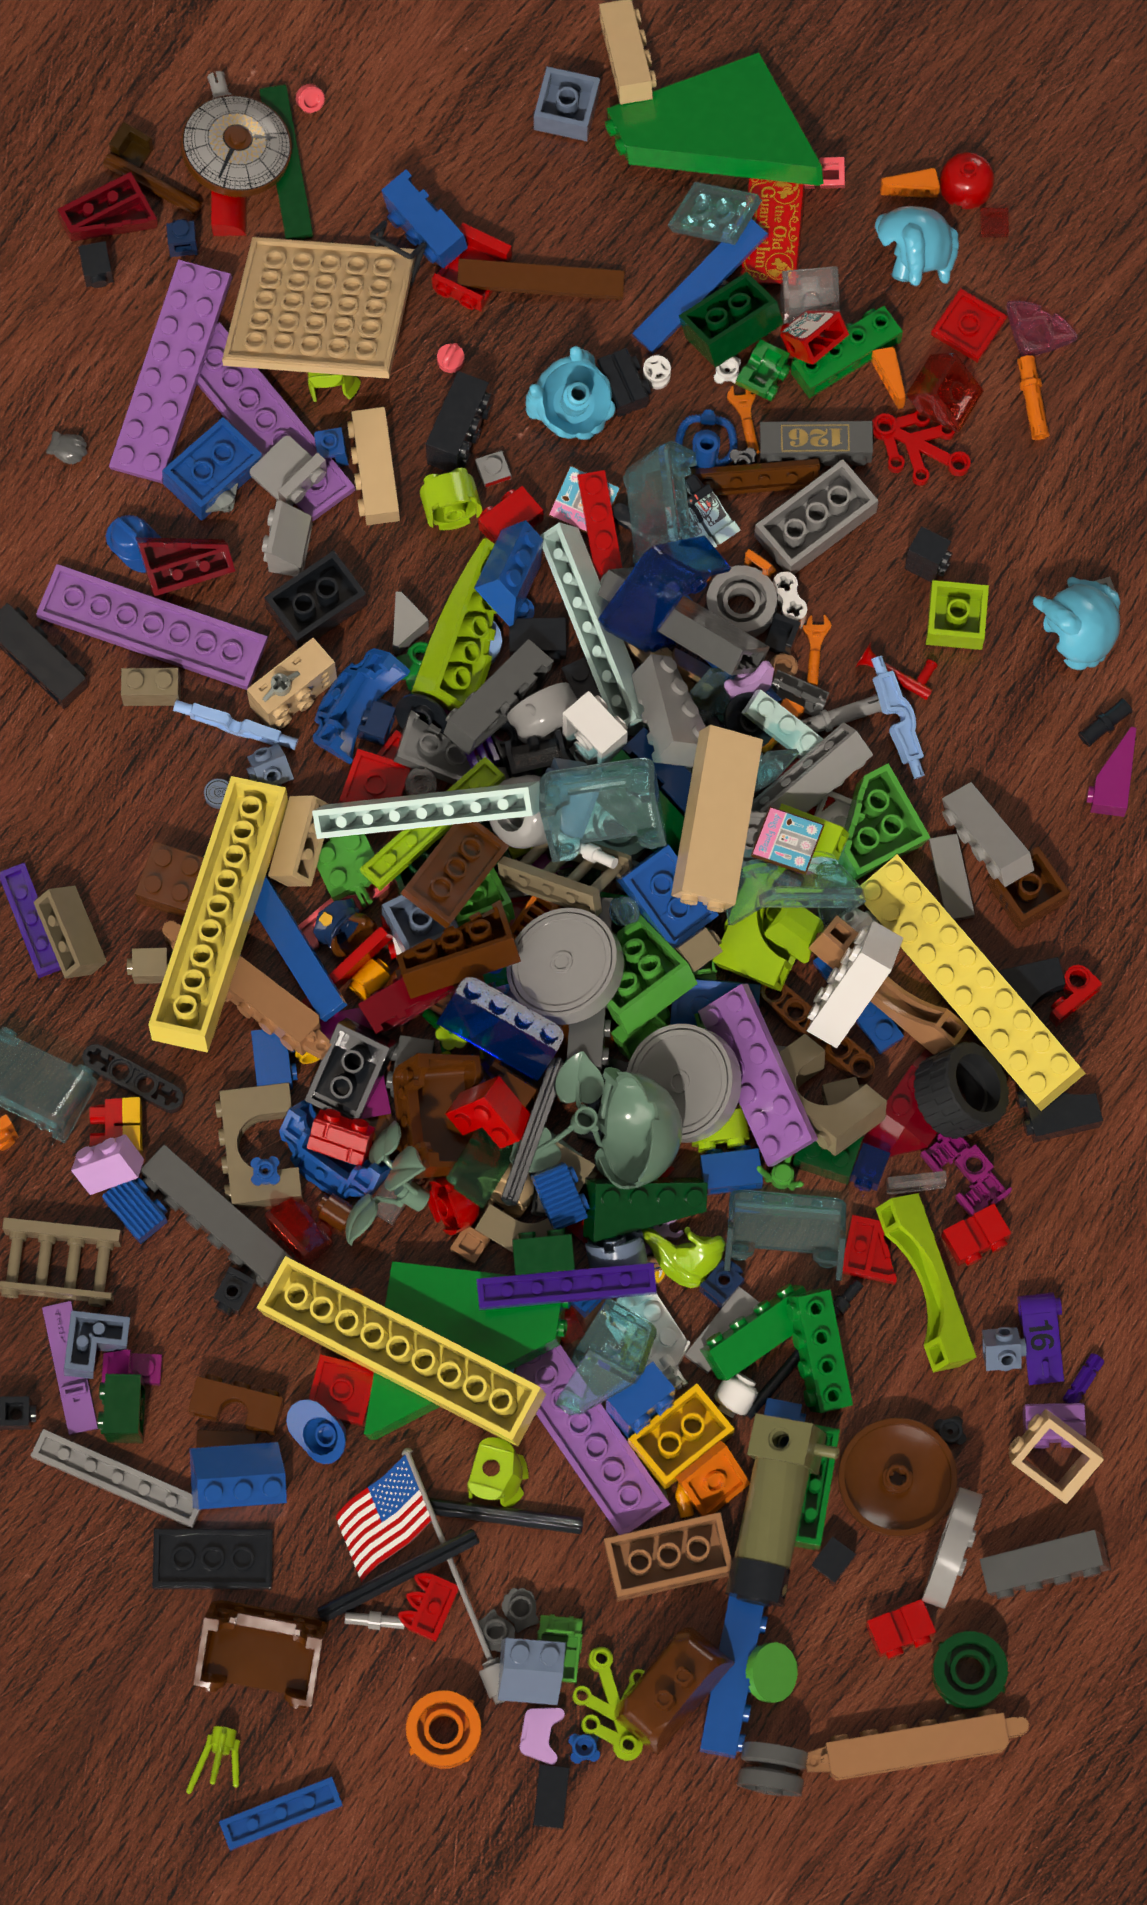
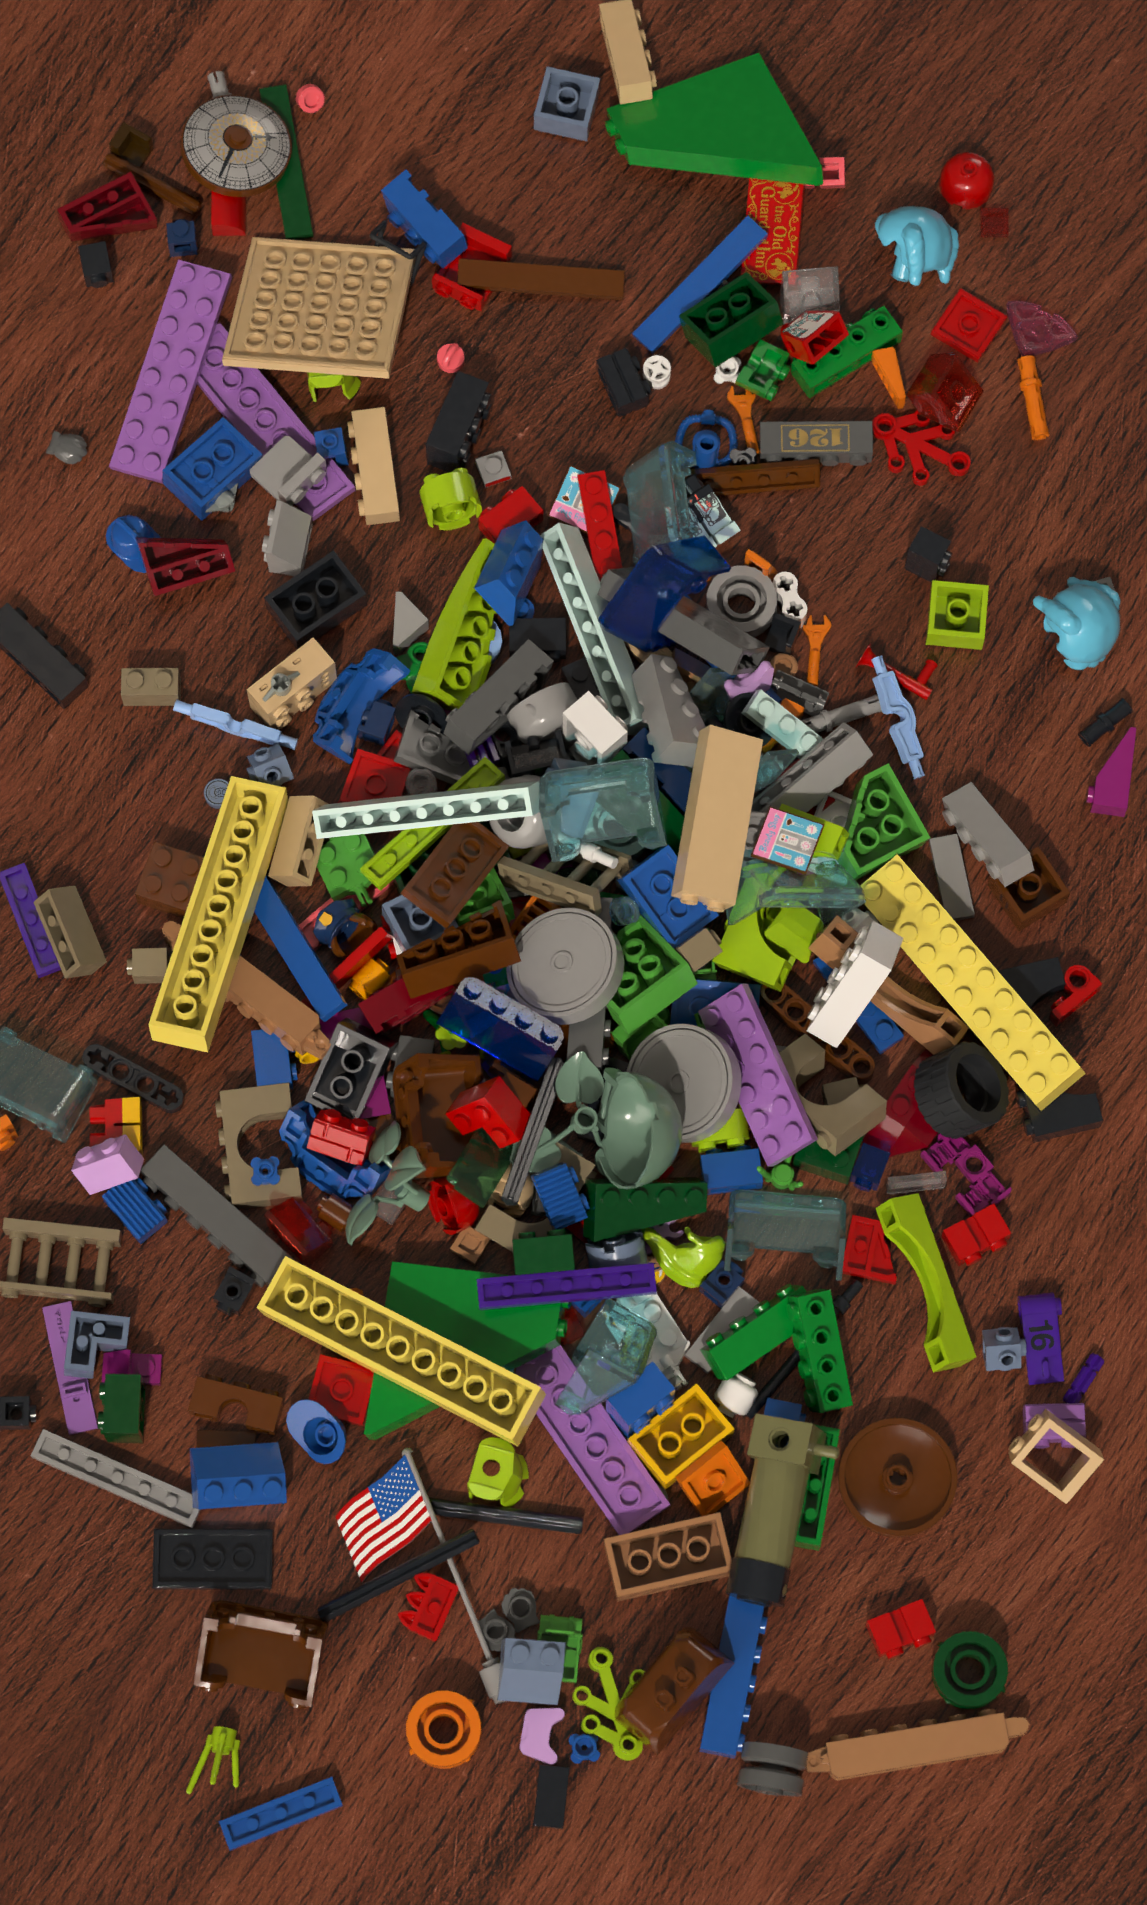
(152, 627): medium lavender plate -> none
(373, 1620): light grey bar -> none
(572, 397): medium azure piece -> none
(683, 1503): light orange arm -> none
(714, 213): clear light blue plate -> none
(771, 1672): bright green tile -> none
(816, 518): light grey brick -> none
(833, 1560): black panel -> none
(912, 184): orange slope -> none
(955, 1425): black plate -> none
(955, 1539): light grey brick -> none
(1045, 1564): dark grey wedge -> none

